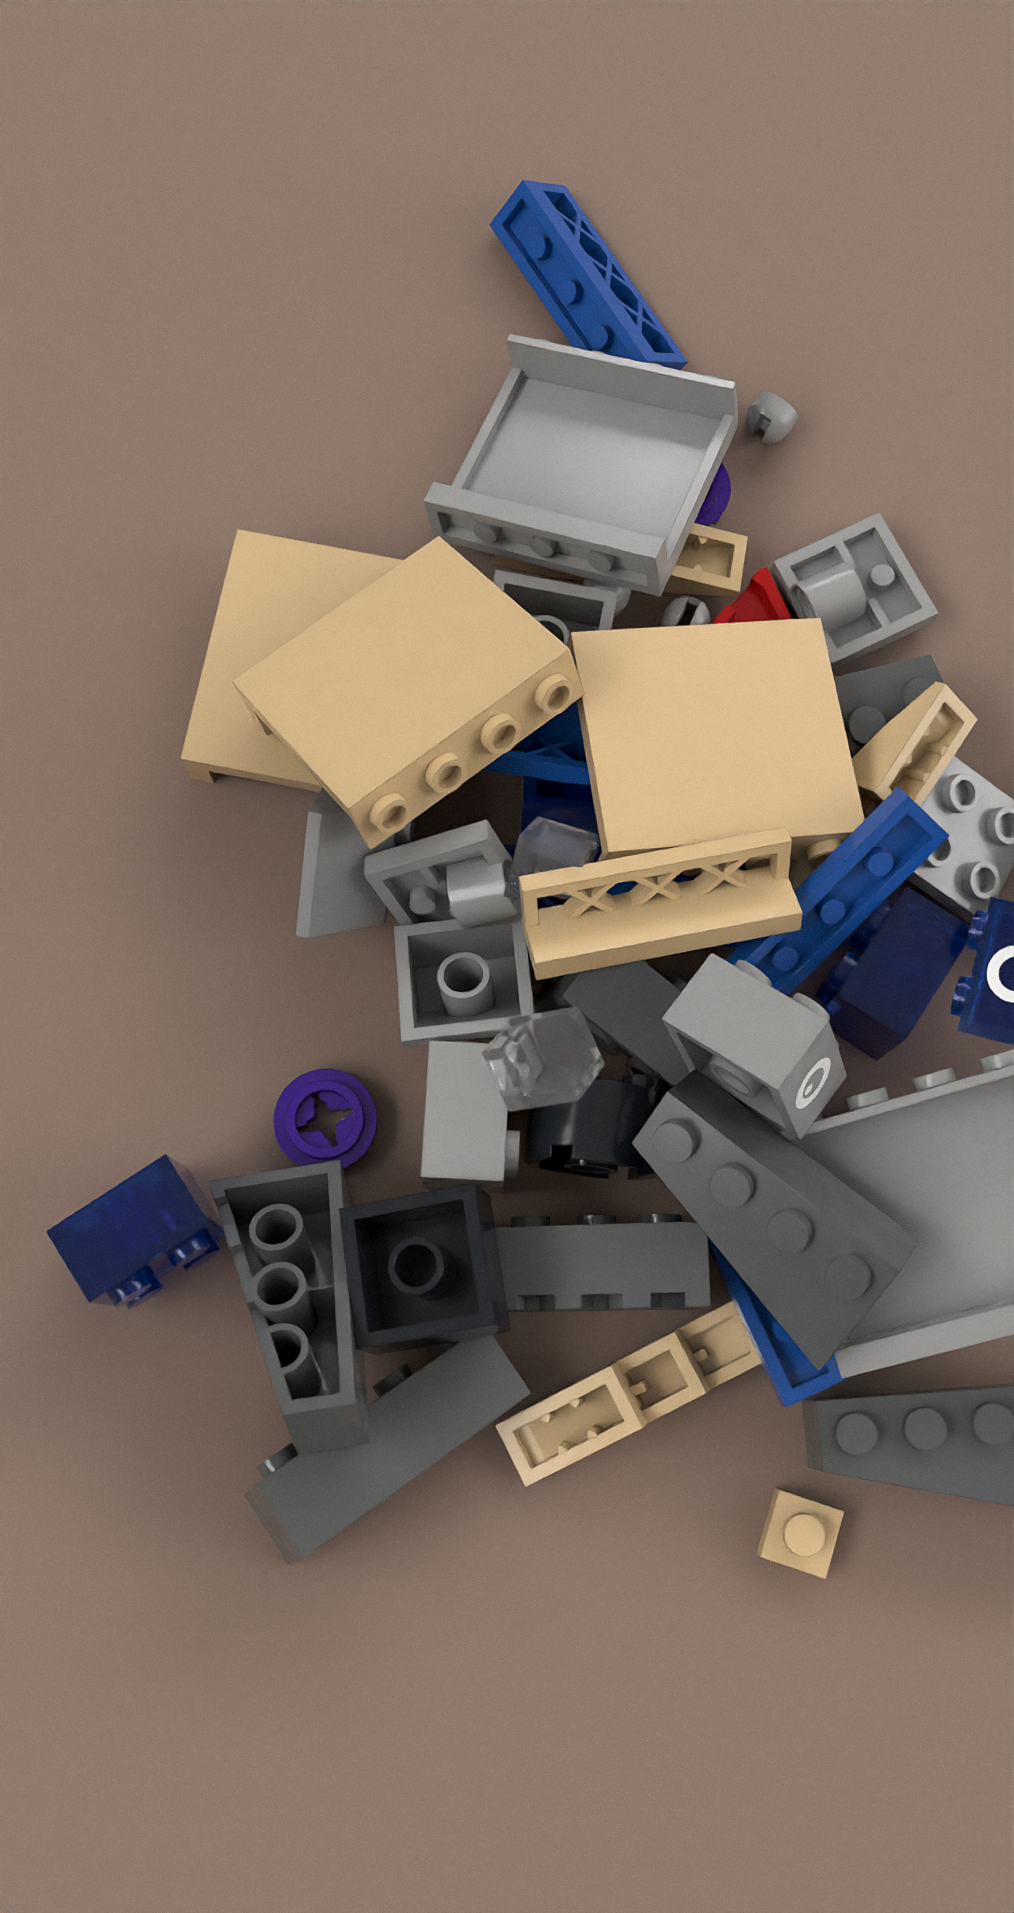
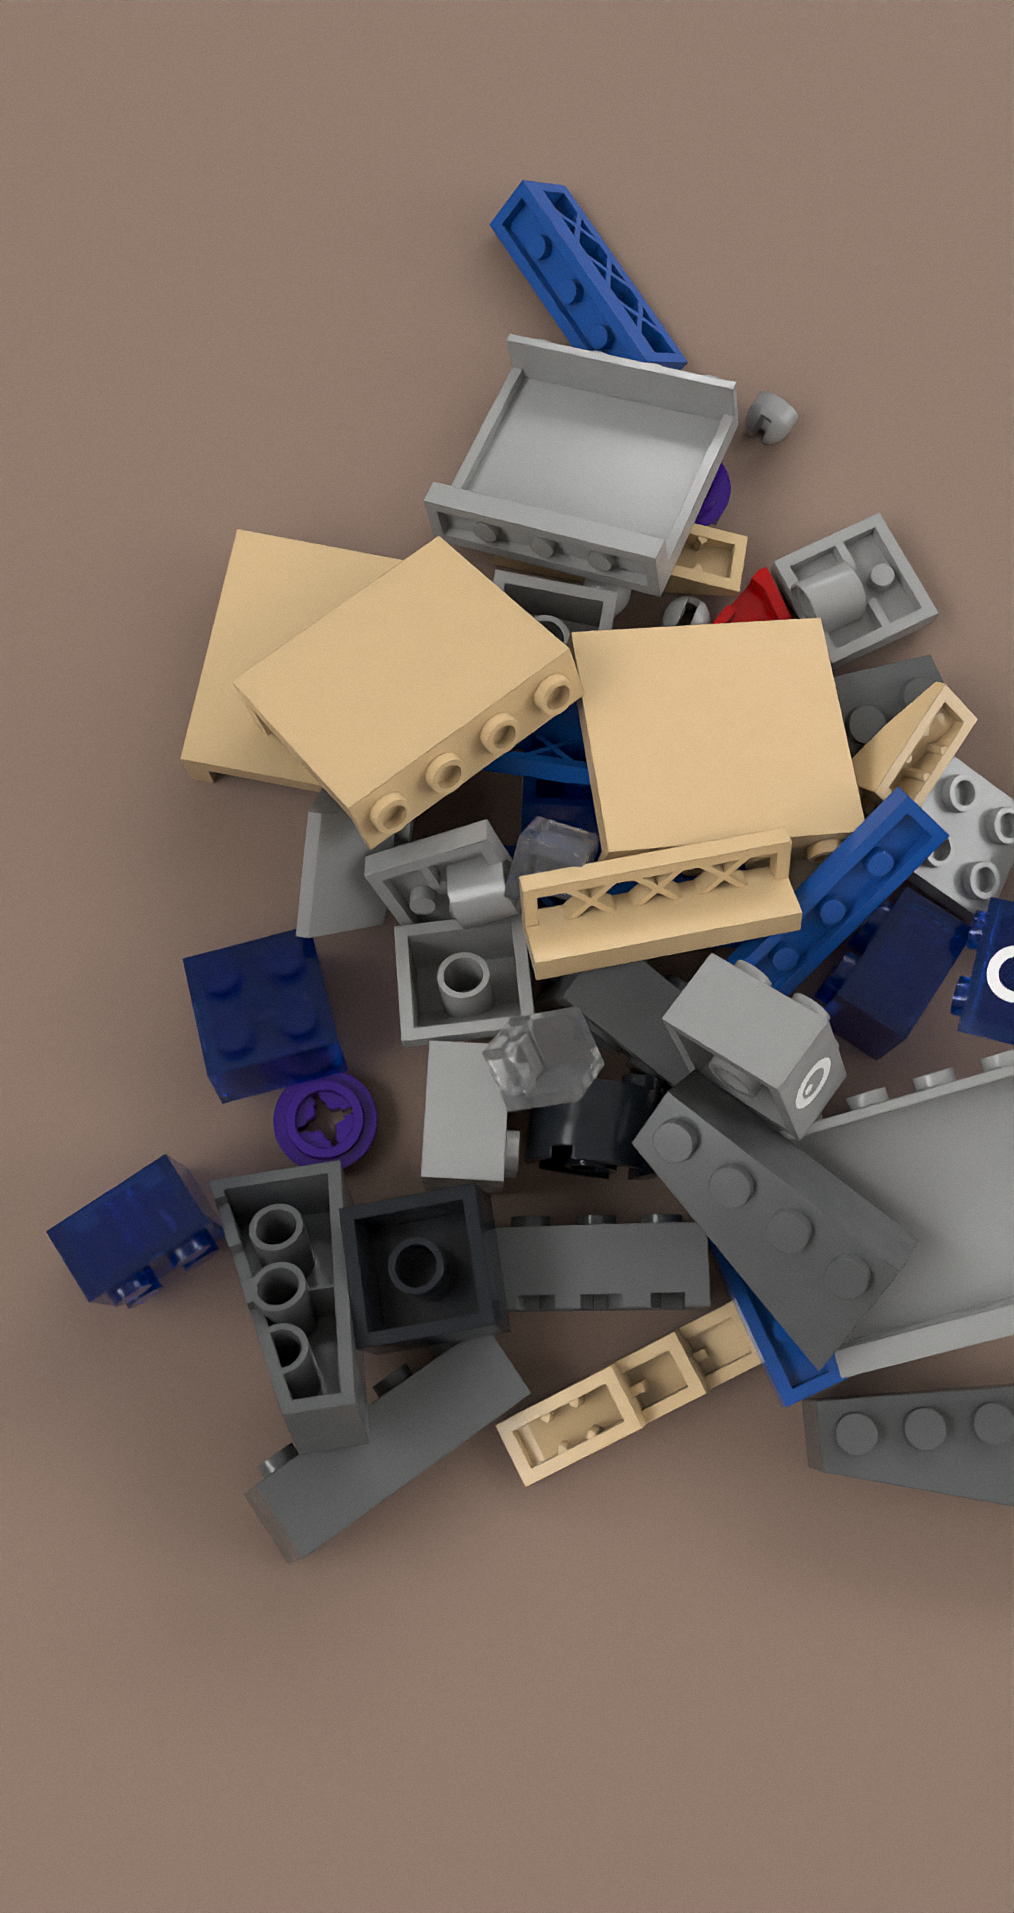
(264, 1015): none -> clear blue brick
(800, 1533): tan plate -> none

